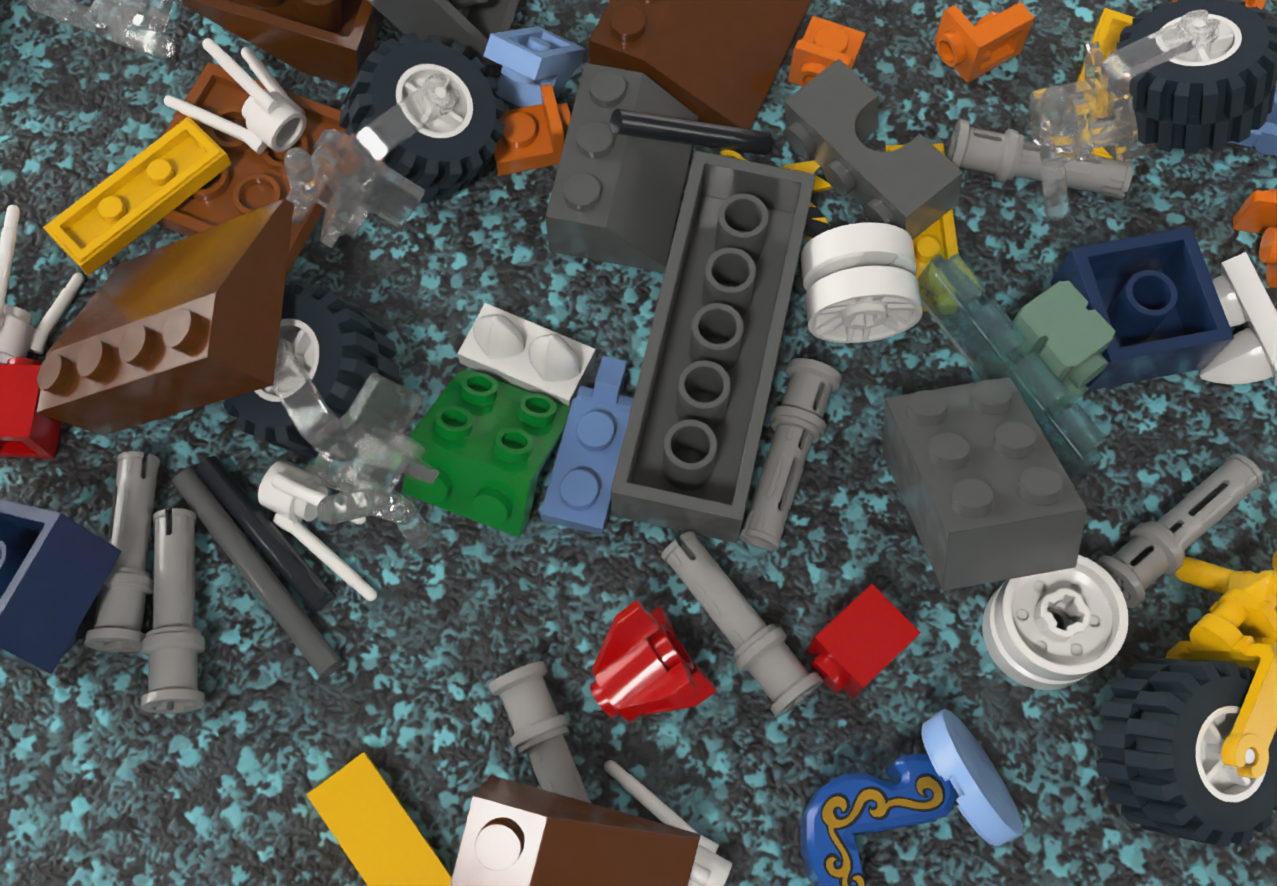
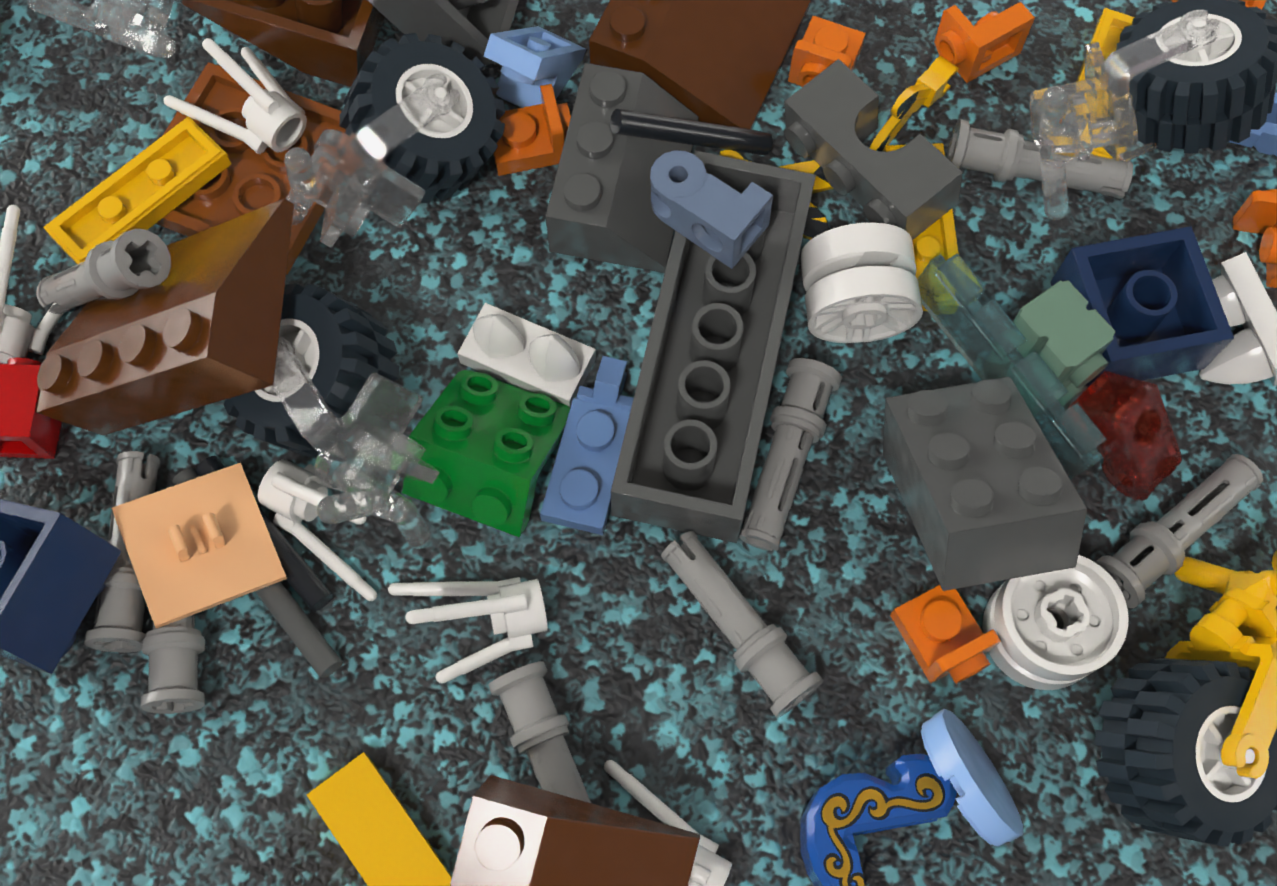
(110, 270): none -> light grey pin
(198, 544): none -> light nougat piece
(512, 606): none -> white plant
(646, 667): red brick -> none
(707, 208): none -> sand blue leg
(860, 642): red brick -> none
(925, 92): none -> yellow piece
(944, 635): none -> orange bracket
(1137, 431): none -> clear red leg

